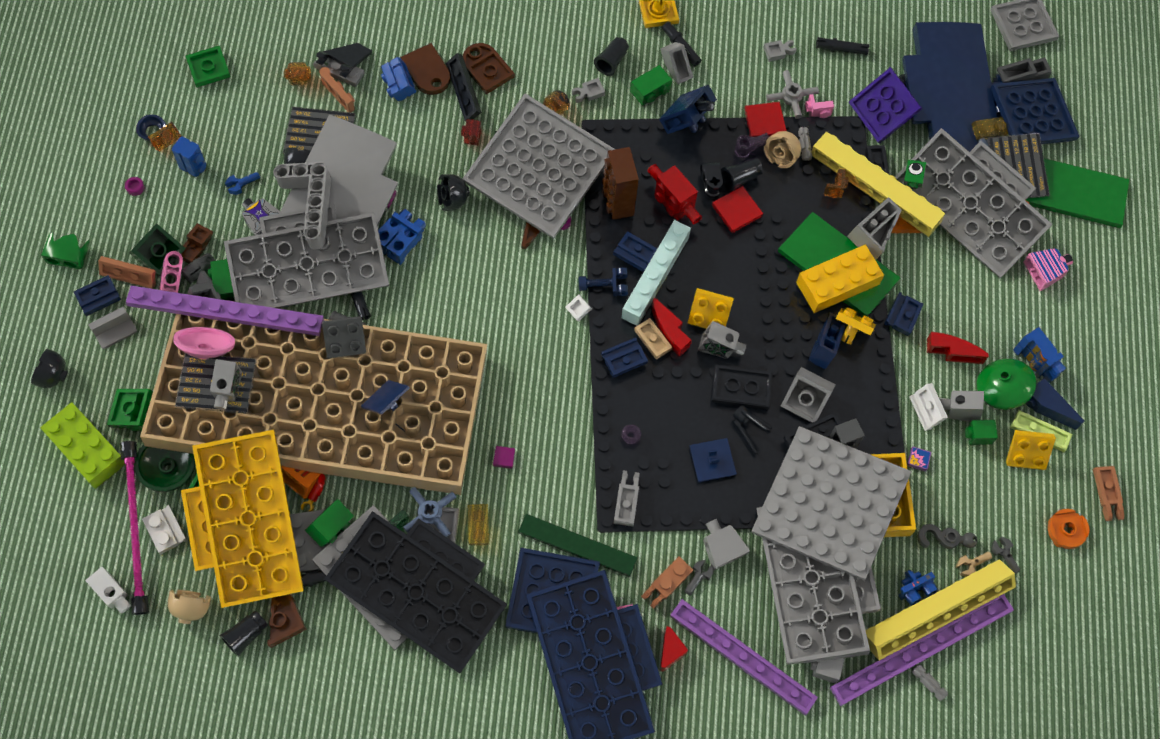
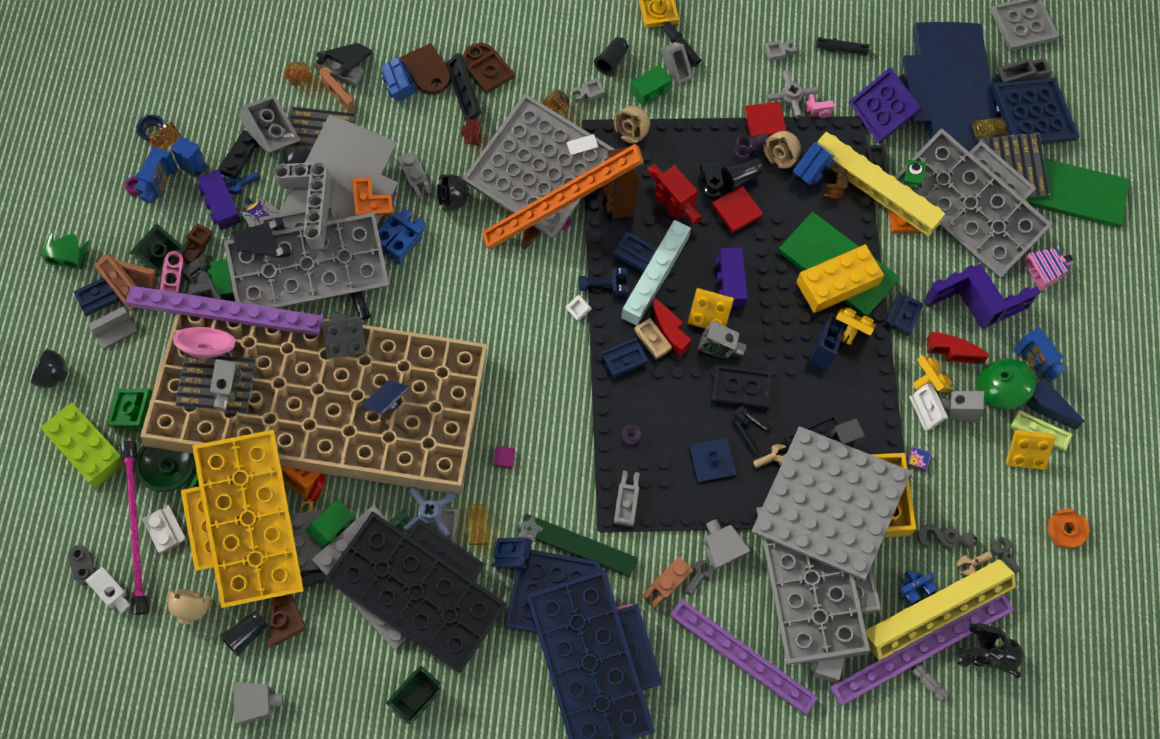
(81, 563): none -> dark grey plate
(115, 277): none -> nougat plate
(154, 174): none -> blue hips
(208, 66): green plate -> none
(218, 200): none -> dark purple brick
(238, 155): none -> black plate
(254, 702): none -> light grey torso
(260, 240): none -> black flag
(268, 124): none -> light grey slope
(366, 202): none -> orange plate
(414, 173): none -> light grey hinge
(414, 695): none -> dark green piece
(511, 552): none -> dark blue plate
(524, 525): none -> clear plate
(563, 196): none -> orange plate
(582, 144): none -> white sticker
(632, 123): none -> tan cylinder
(672, 649): red slope -> none
(689, 110): dark blue piece -> none
(732, 275): none -> dark purple brick
(771, 457): none -> tan bar
(805, 143): light grey axle -> none
(808, 395): light grey slope -> none
(814, 163): none -> blue brick
(876, 228): light grey wedge -> none
(933, 375): none -> yellow plate
(981, 296): none -> dark purple bracket
(981, 432): green brick -> none
(1005, 658): none -> black helmet
(1109, 492): nougat hinge -> none

